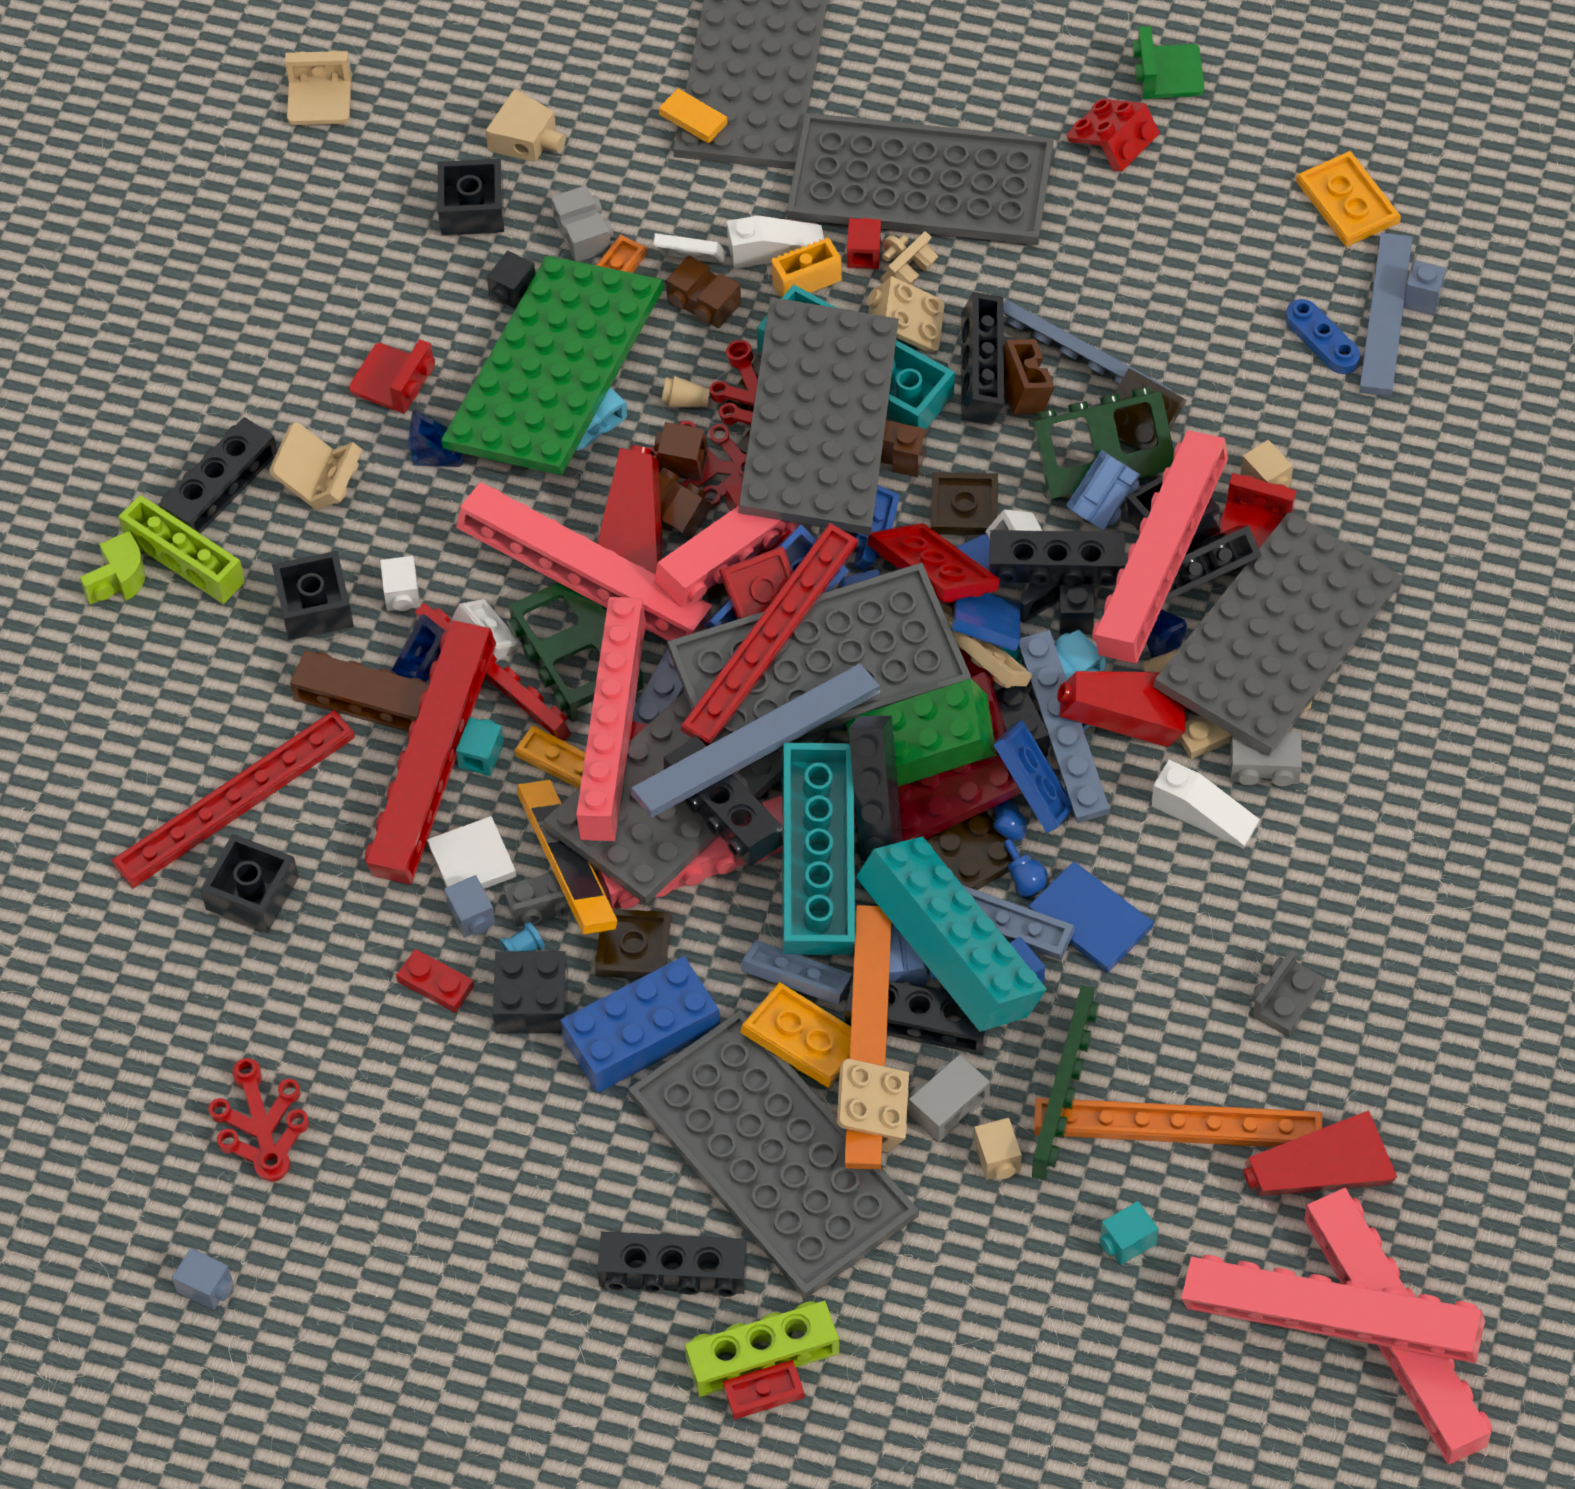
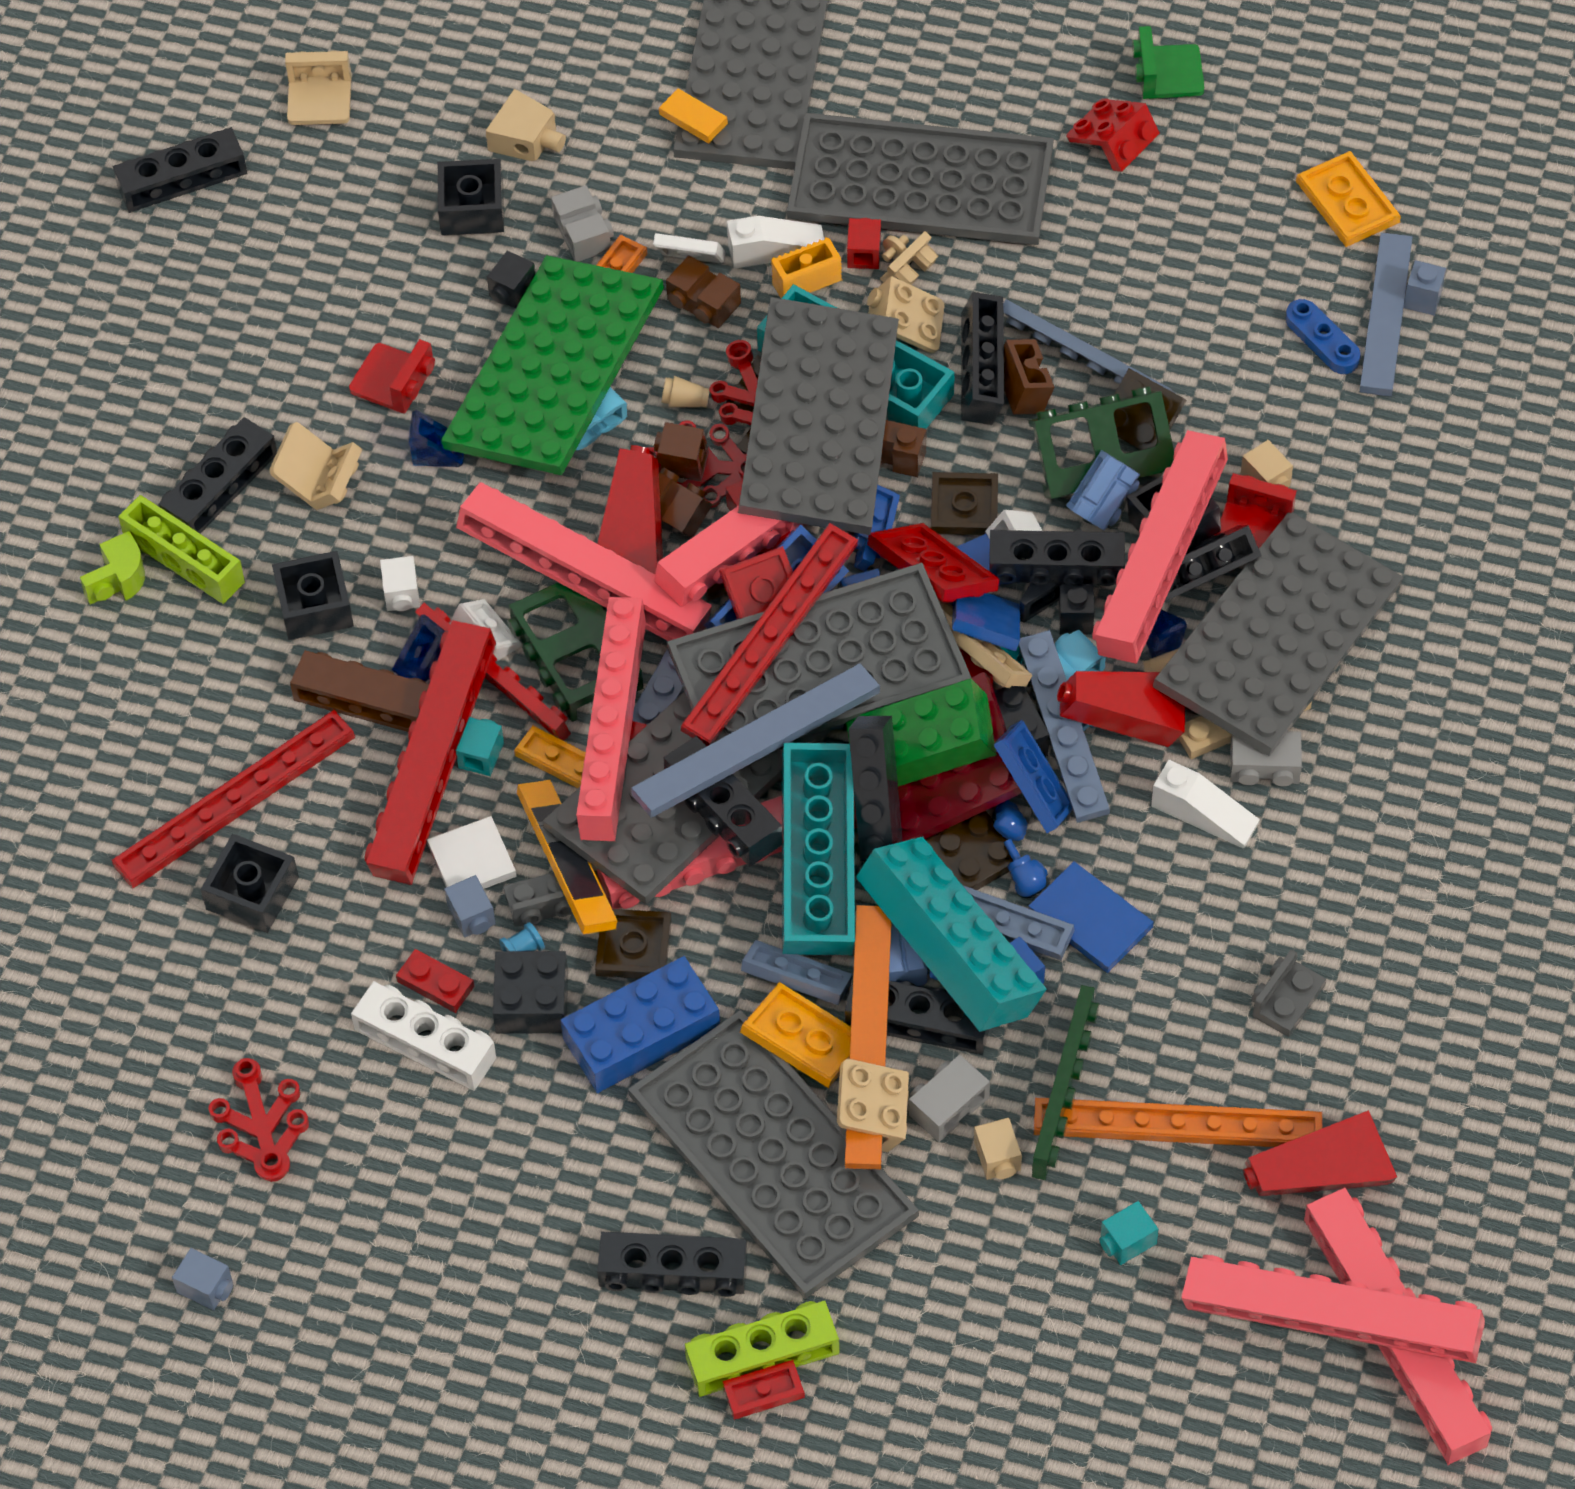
(180, 169): none -> black brick
(463, 1066): none -> white brick

